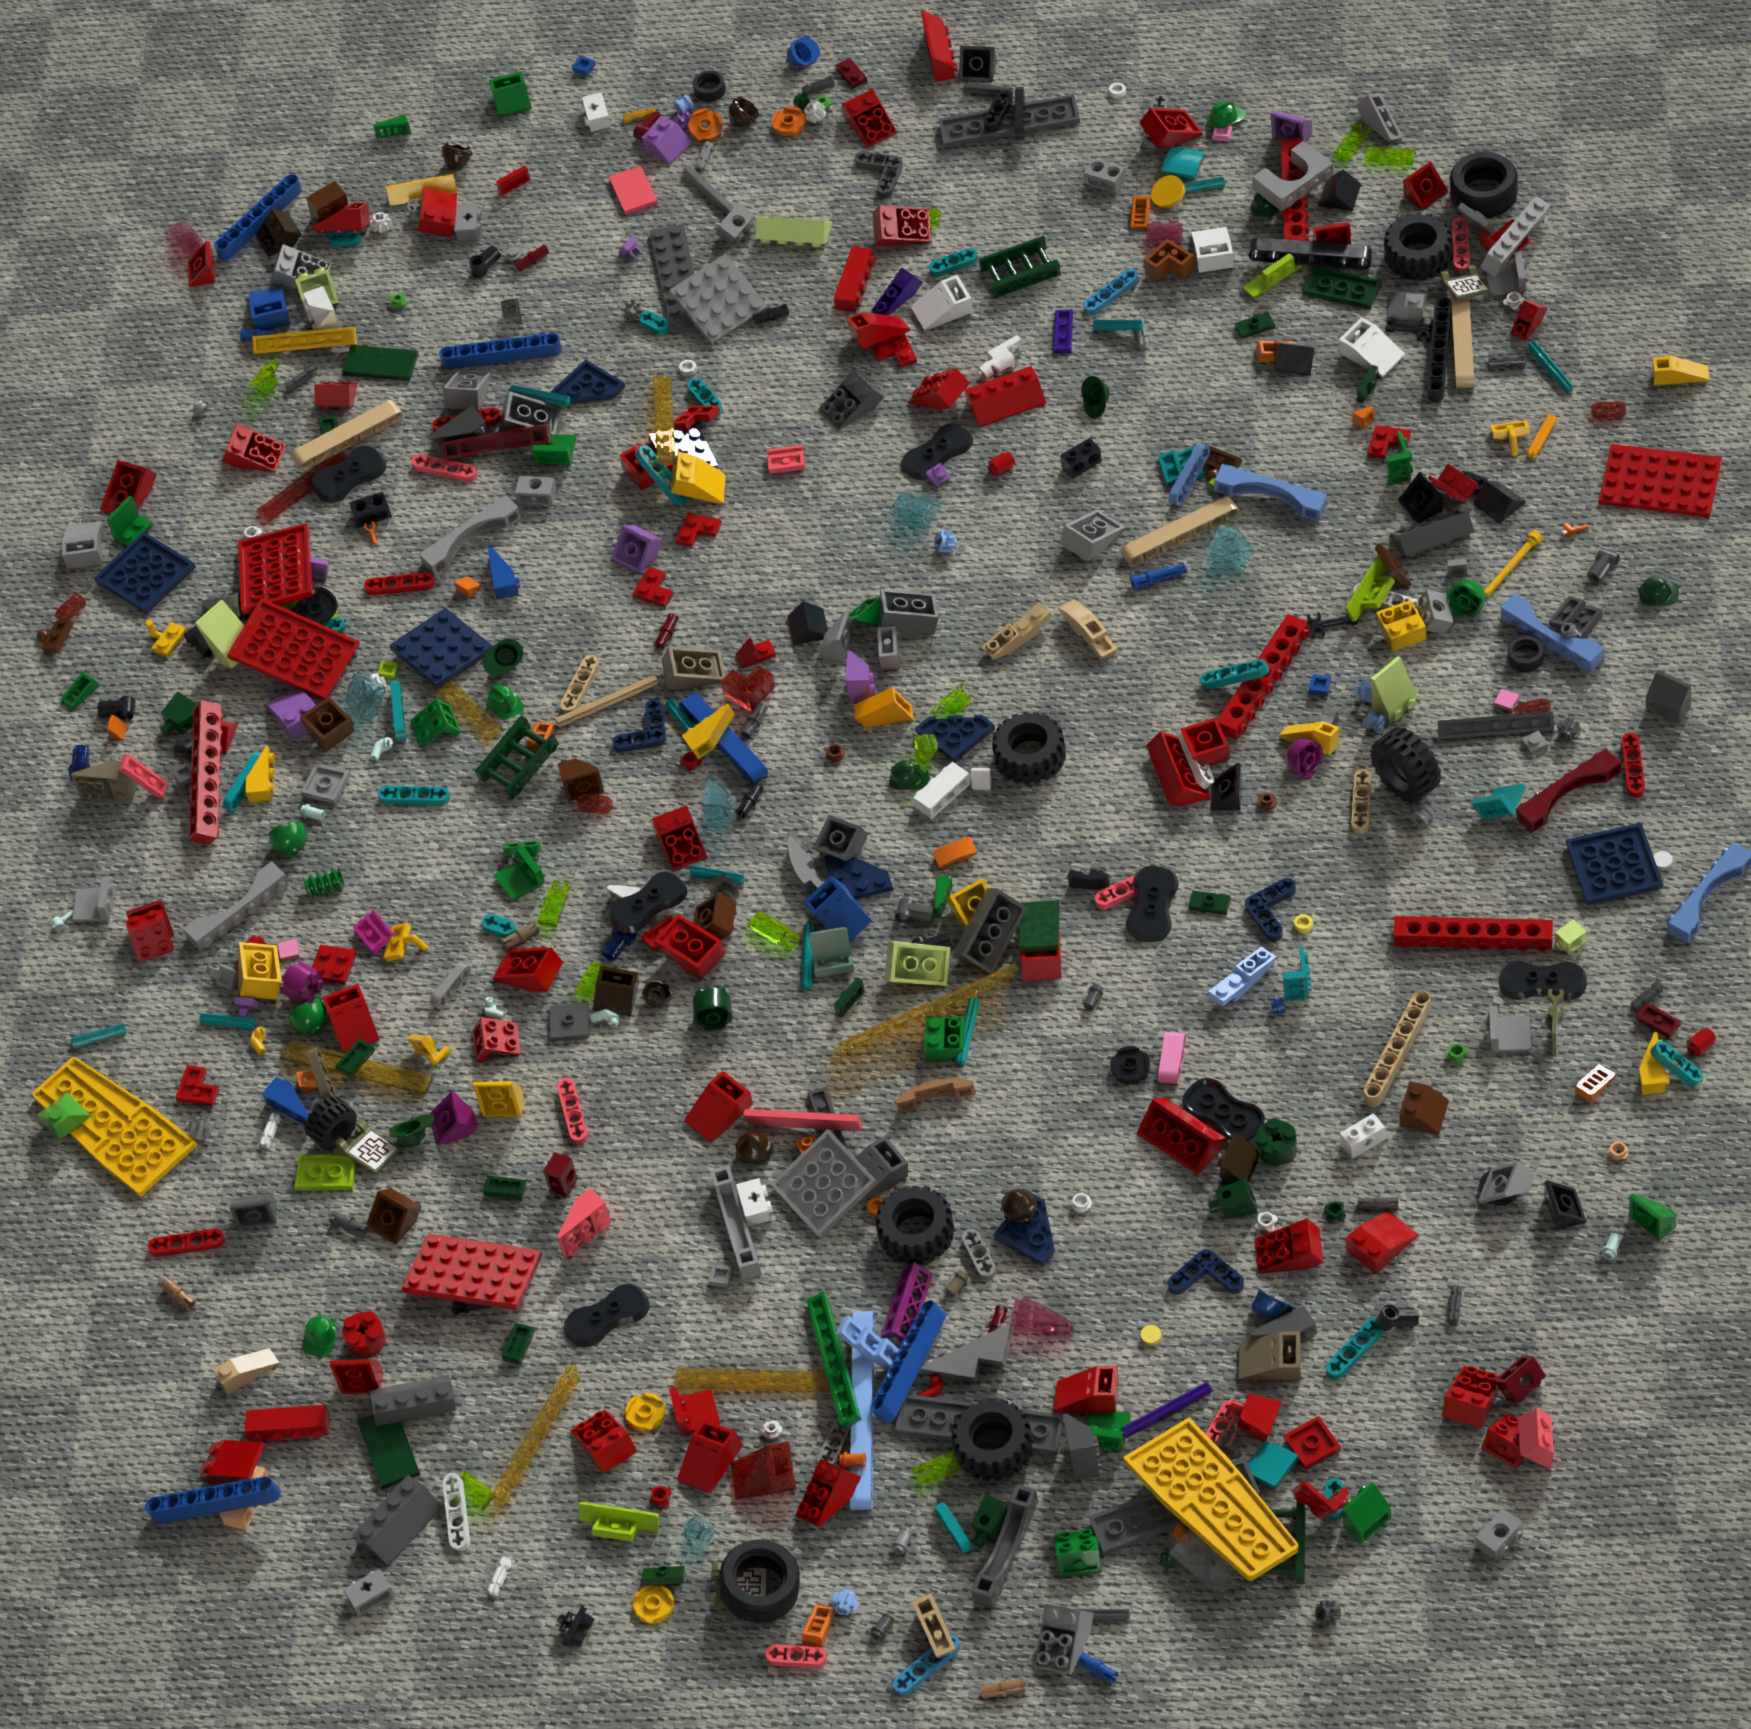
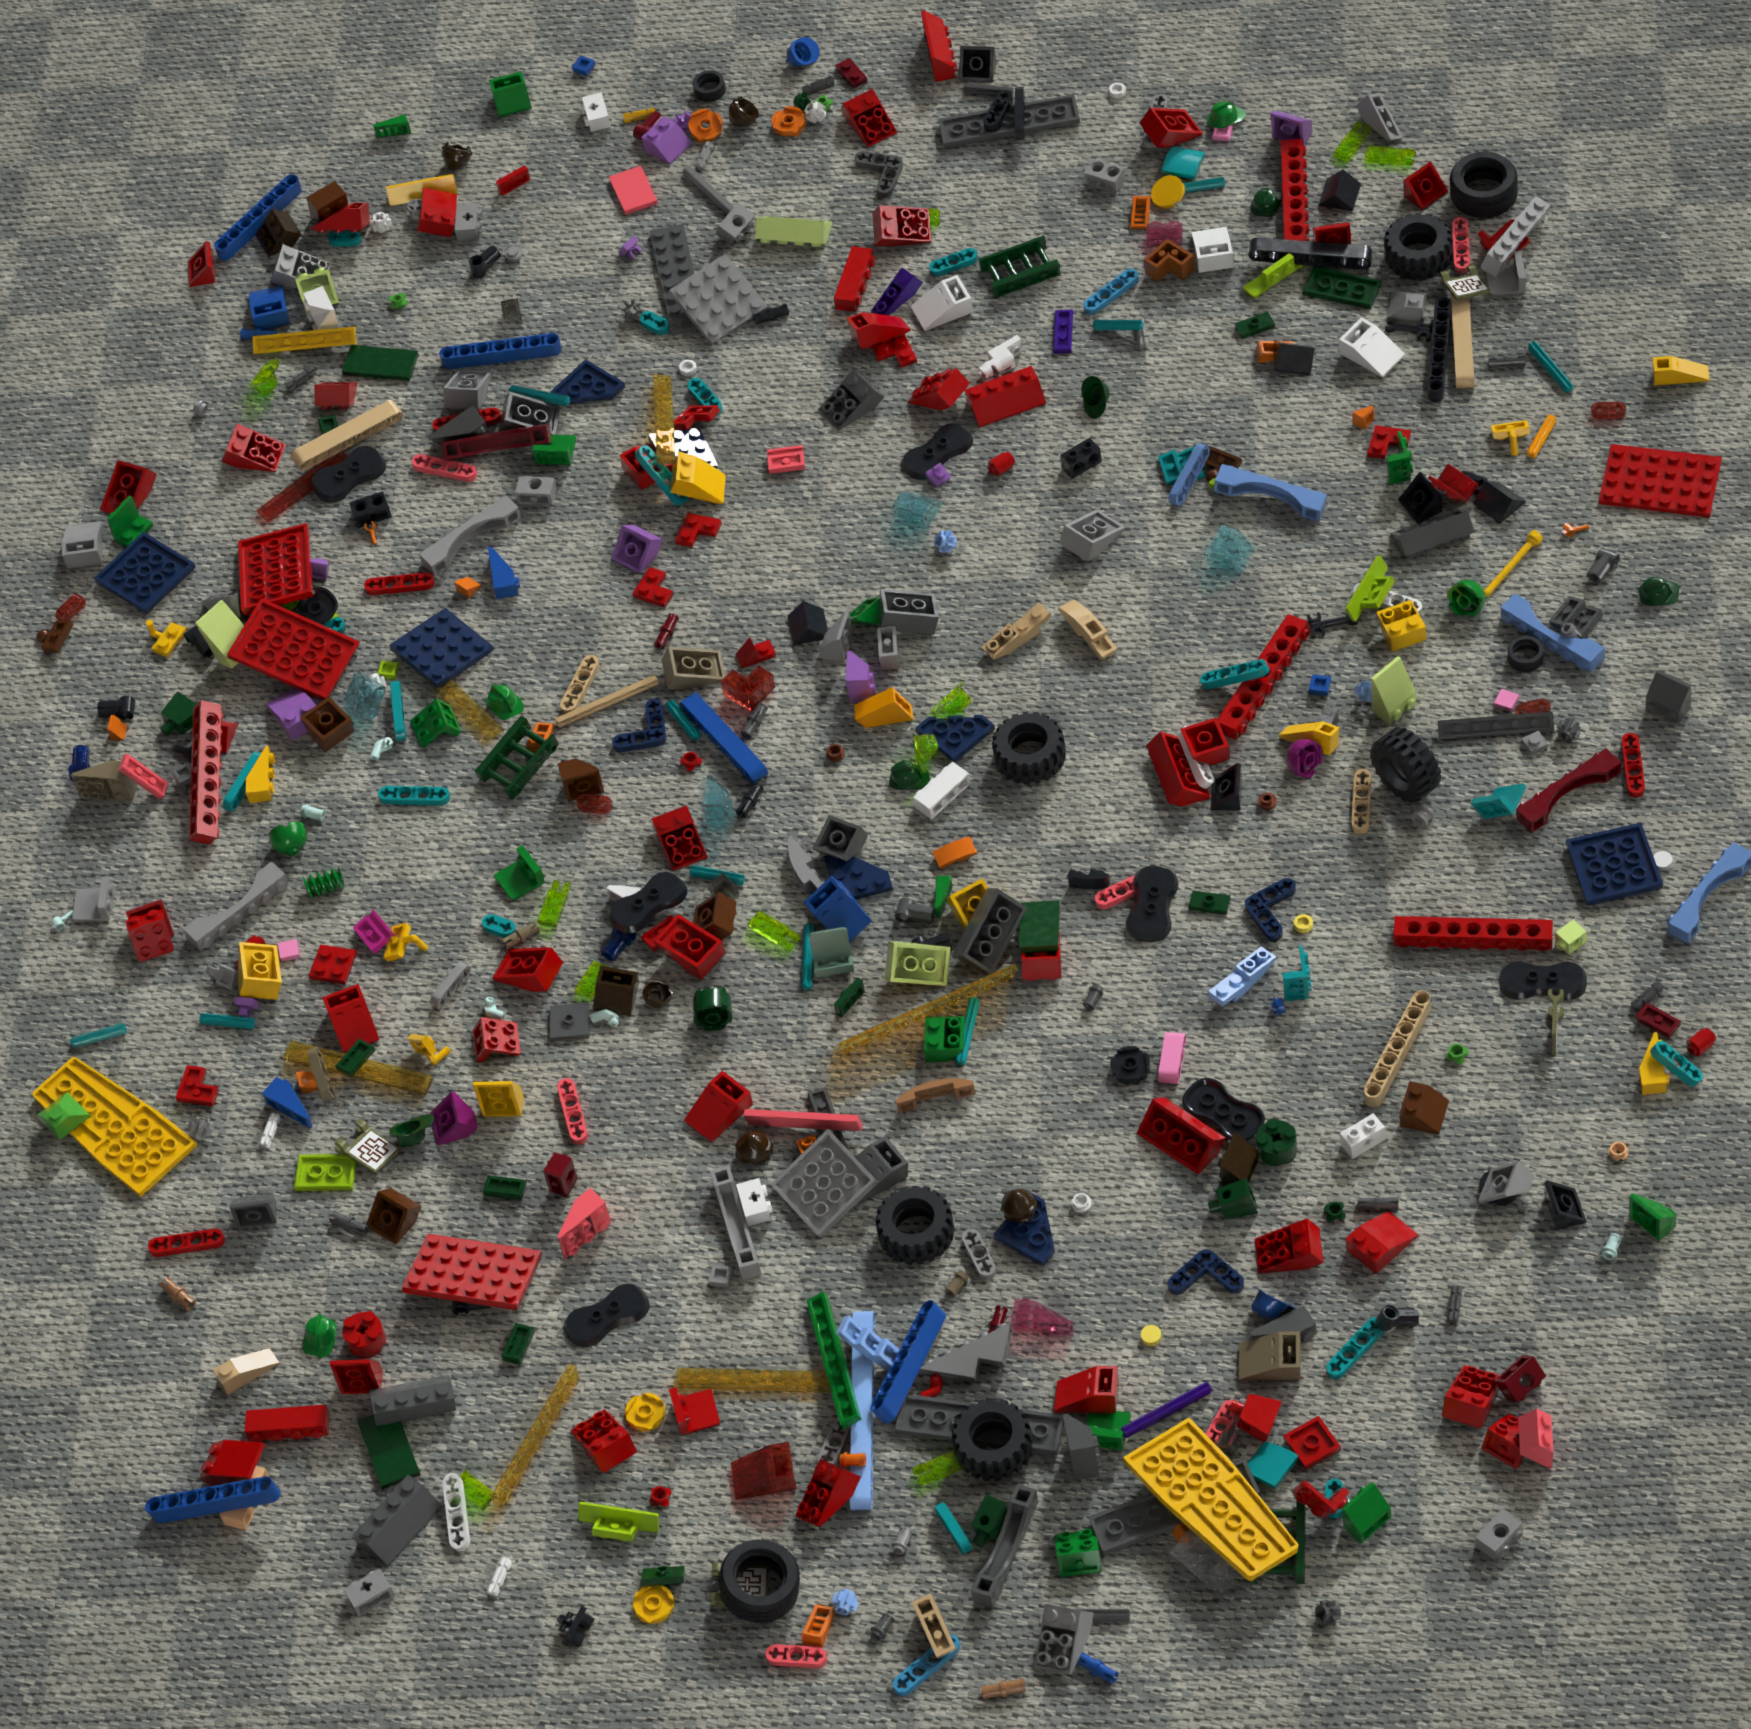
(79, 683): green slope -> none
(186, 237): clear pink slope -> none
(252, 530): white plate -> none
(257, 1040): yellow arm -> none
(301, 982): magenta brick -> none
(308, 1017): green cylinder -> none
(325, 783): light grey plate -> none
(329, 1122): black tyre -> none
(502, 657): dark green piece -> none
(531, 257): dark red pin -> none
(532, 848): green plate -> none
(683, 105): light blue wheel -> none
(699, 1532): clear light blue head -> none
(709, 731): yellow slope -> none
(709, 1455): red slope -> none
(774, 1434): white plate -> none
(873, 1205): orange tile -> none
(902, 1297): magenta fence -> none
(981, 778): white slope -> none
(1150, 578): blue pin -> none
(1167, 1560): dark green plate -> none
(1180, 531): tan beam -> none
(1262, 1218): white plate -> none
(1285, 193): light grey arch -> none
(1368, 384): dark green plate -> none
(1375, 722): light blue wheel -> none
(1393, 565): reddish brown plate -> none
(1435, 611): light grey brick -> none
(1457, 567): light grey plate -> none
(1476, 218): light grey plate -> none
(1507, 1032): light grey bracket -> none
(1513, 300): white plate -> none
(1528, 319): red slope -> none
(1591, 1095): slope -> none

